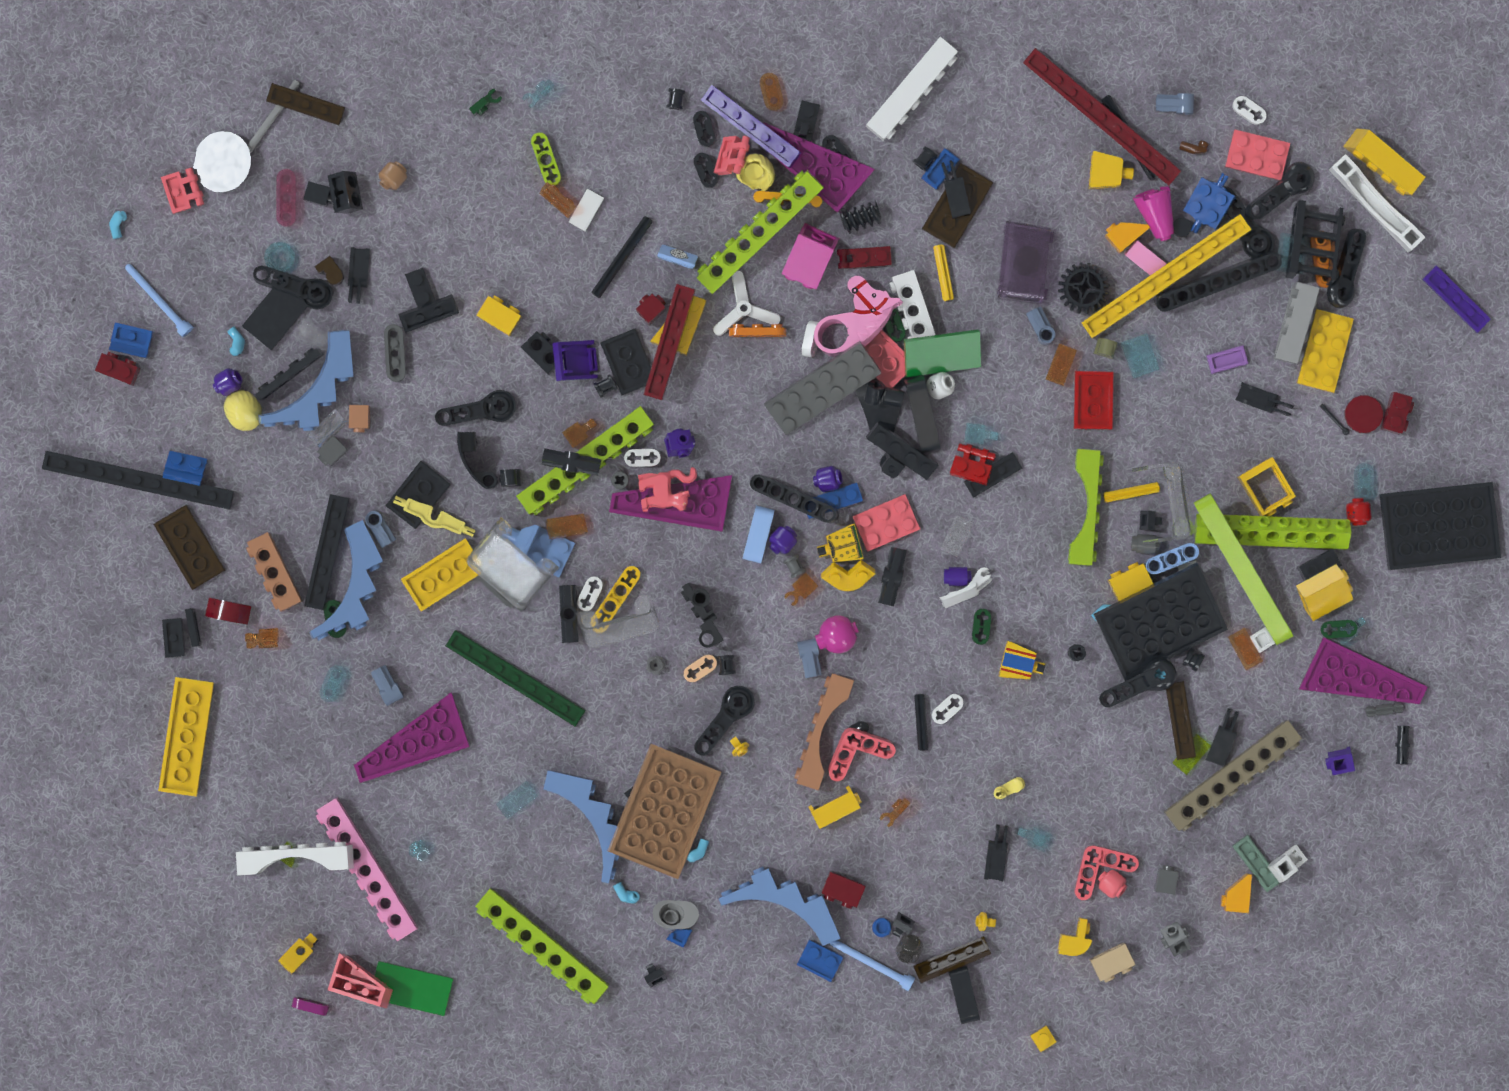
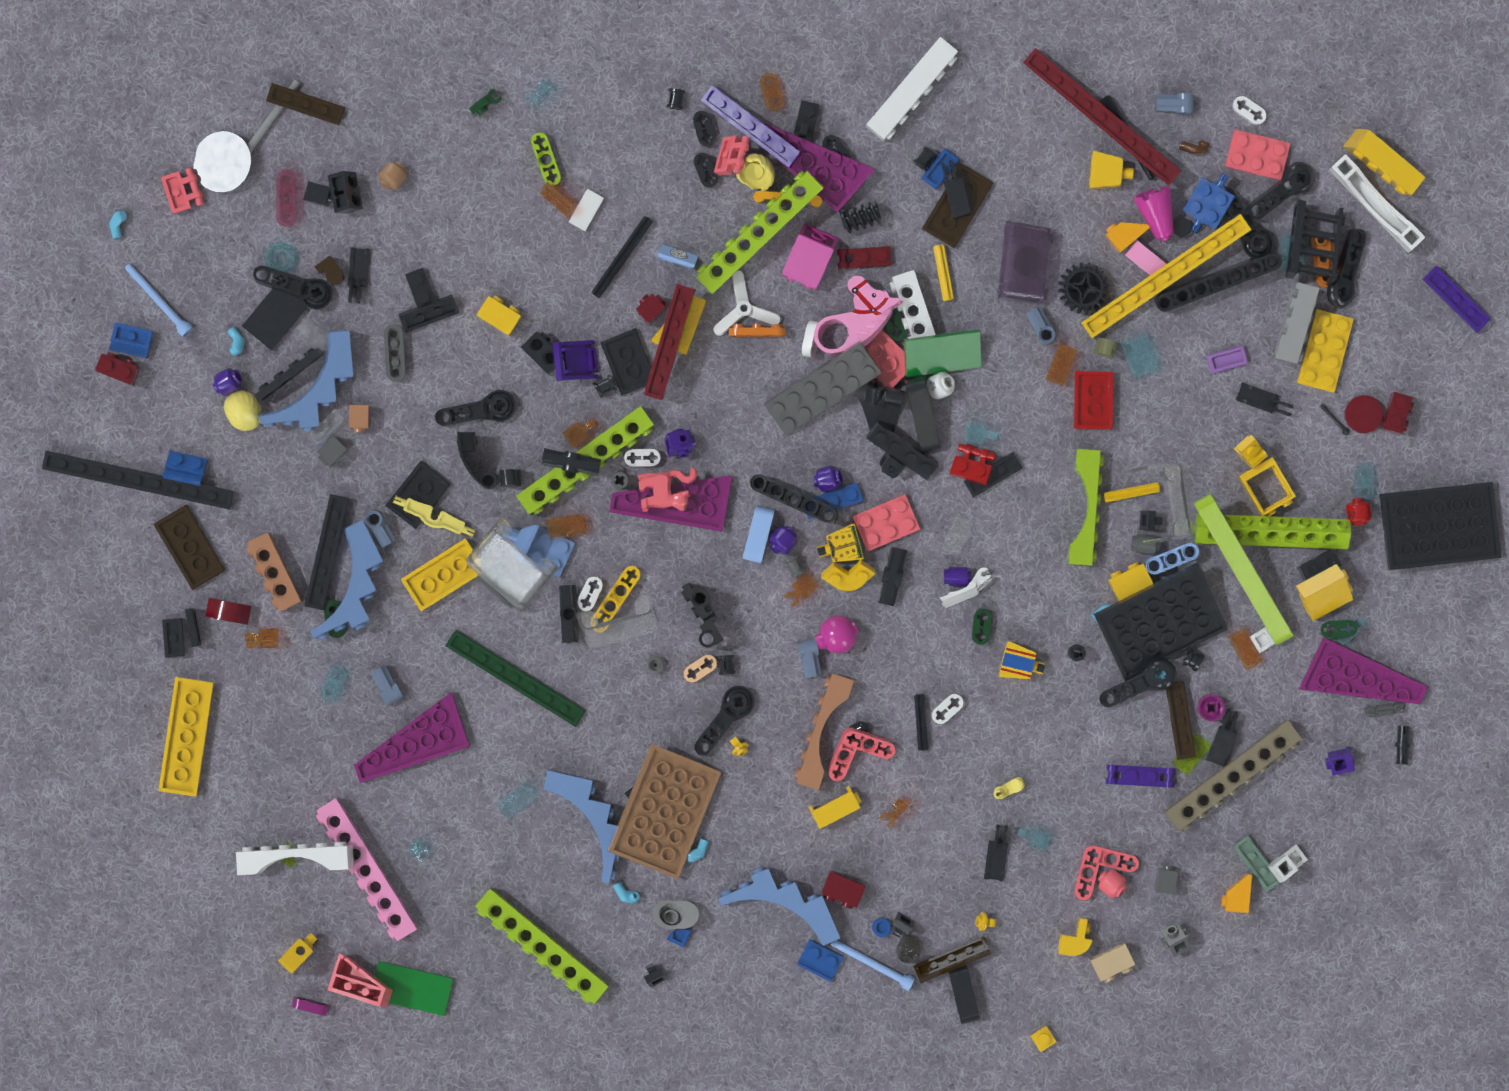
(1140, 775): none -> dark purple plate
(1202, 707): none -> magenta wheel
(1250, 451): none -> yellow brick

